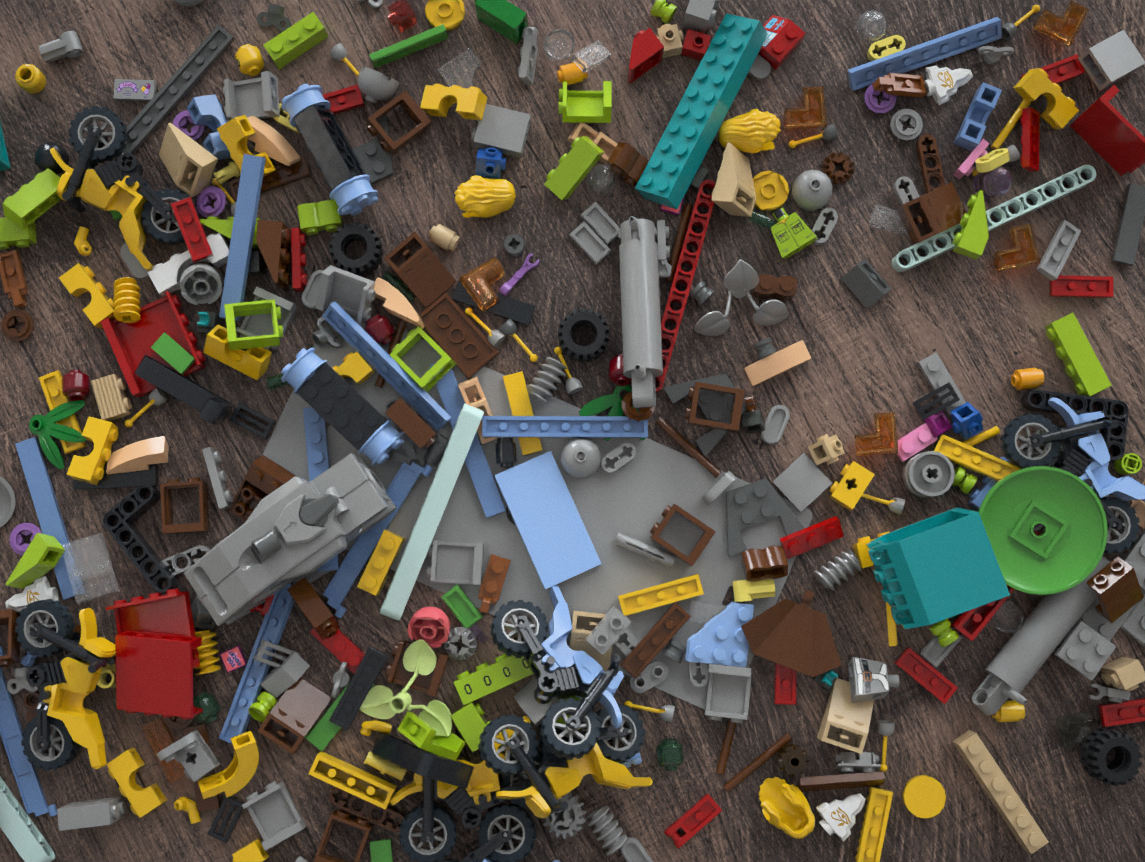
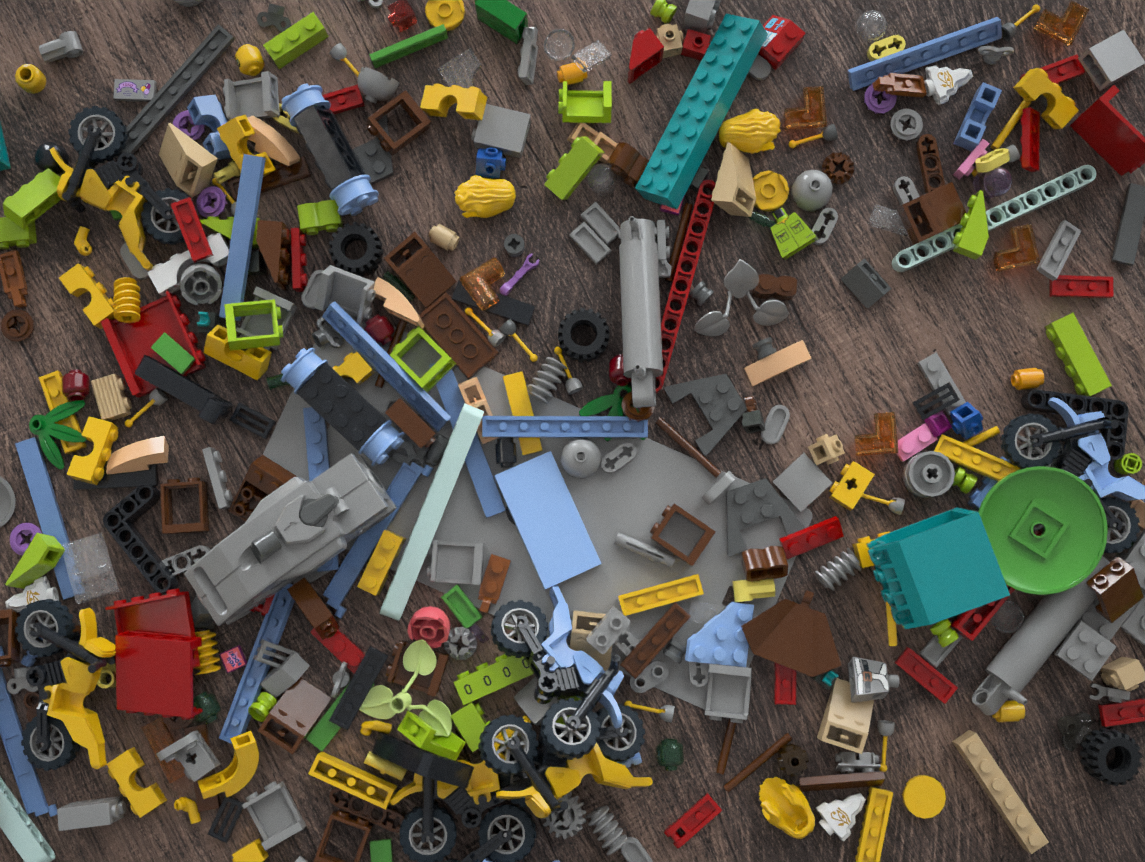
(736, 410): reddish brown window -> none

